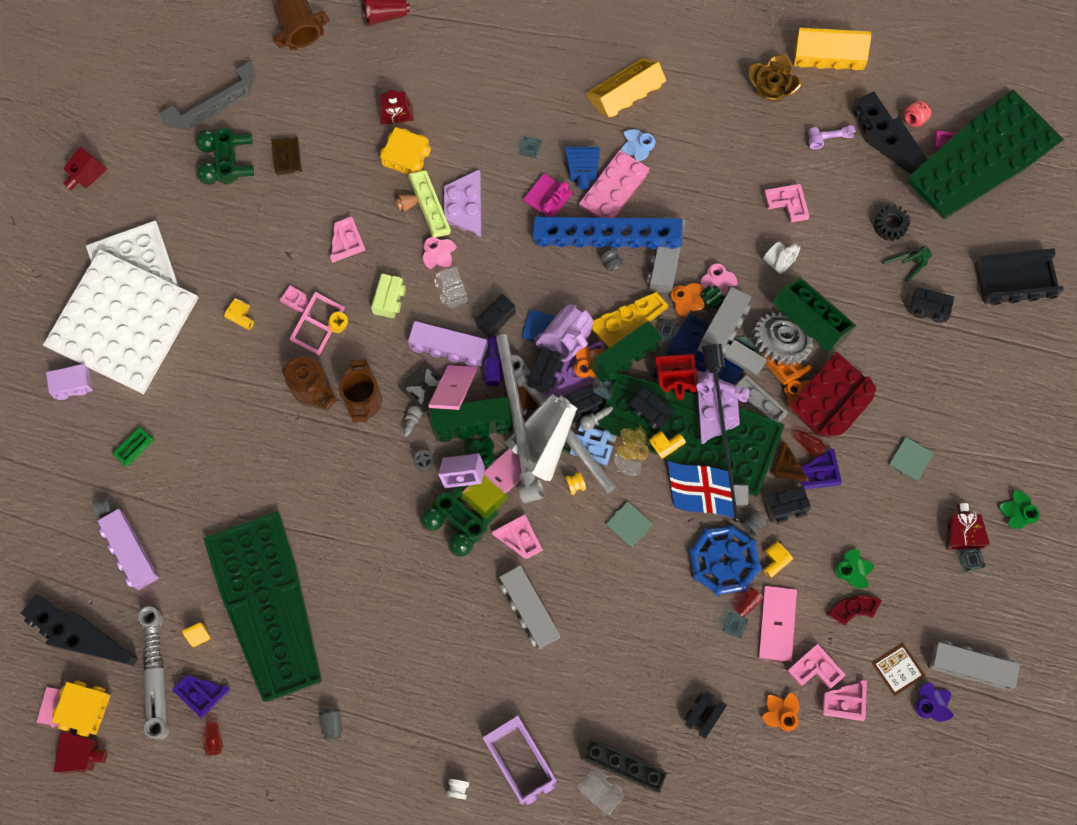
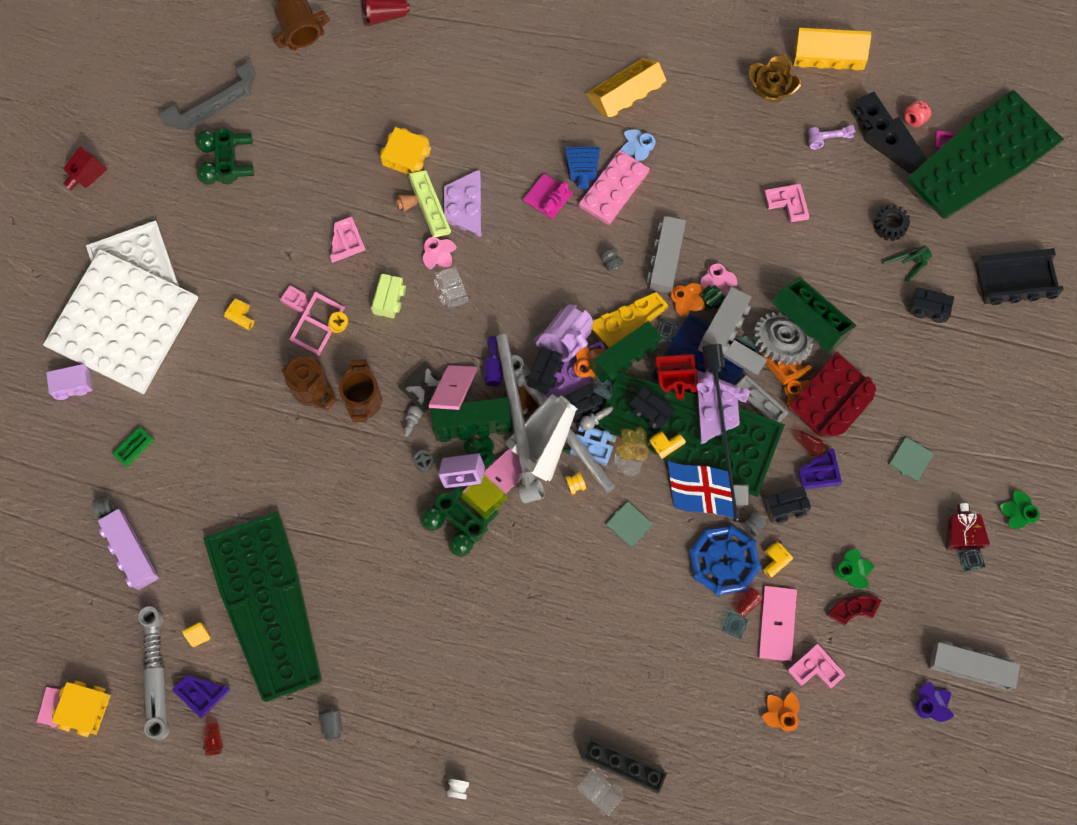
(77, 754): dark red torso -> none
(91, 640): black brick -> none
(286, 156): dark brown plate -> none
(395, 107): dark red torso -> none
(448, 344): lavender brick -> none
(496, 316): black brick -> none
(503, 731): lavender window -> none
(519, 537): bright pink wing -> none
(530, 147): clear light blue tile -> none
(530, 608): light grey brick -> none
(536, 324): blue piece -> none
(617, 226): blue brick -> none
(692, 717): black brick -> none
(780, 257): white piece -> none
(788, 466): reddish brown tile -> none
(846, 702): bright pink wing -> none
(898, 669): sticker -> none

